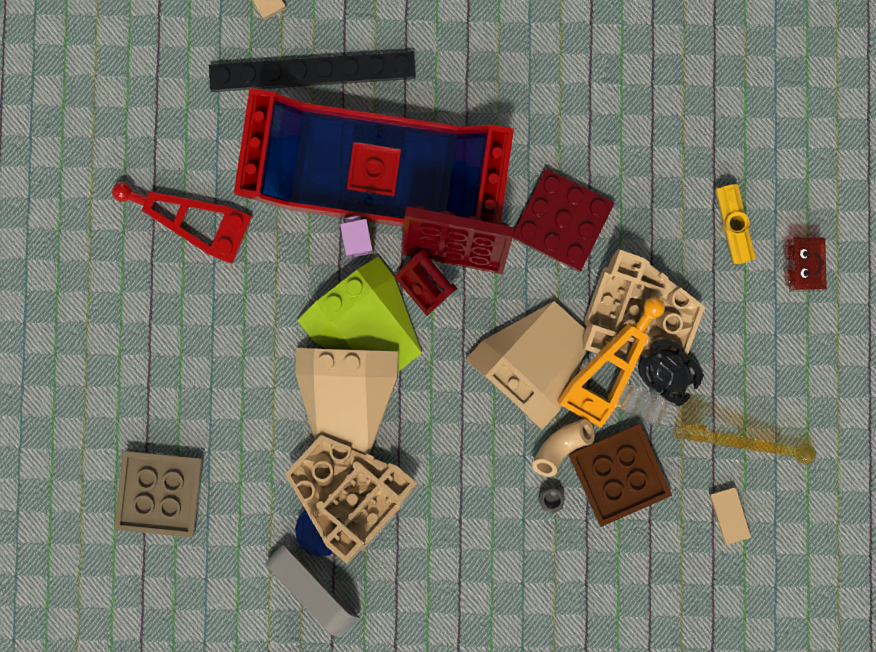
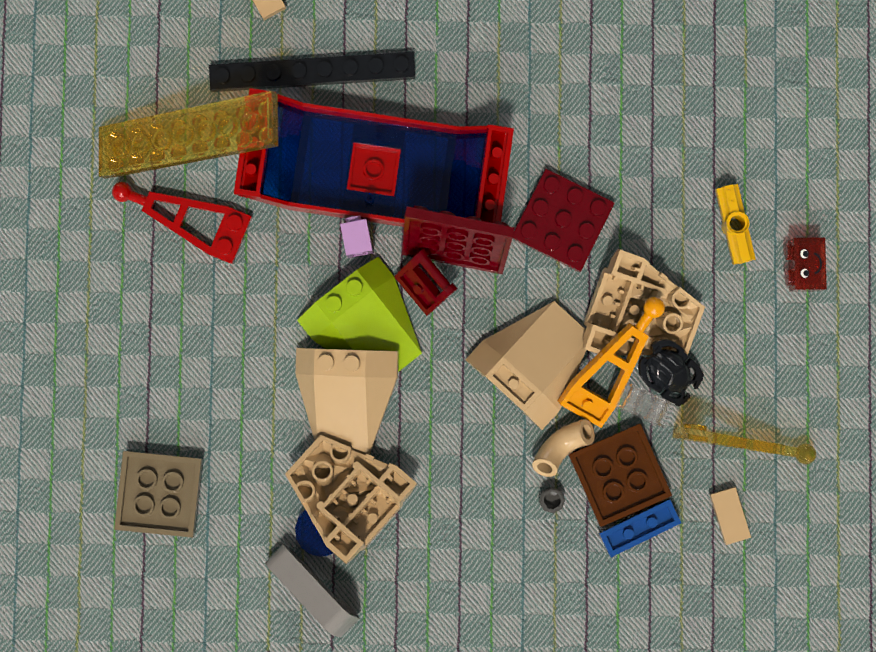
(189, 135): none -> clear yellow plate
(639, 528): none -> blue plate

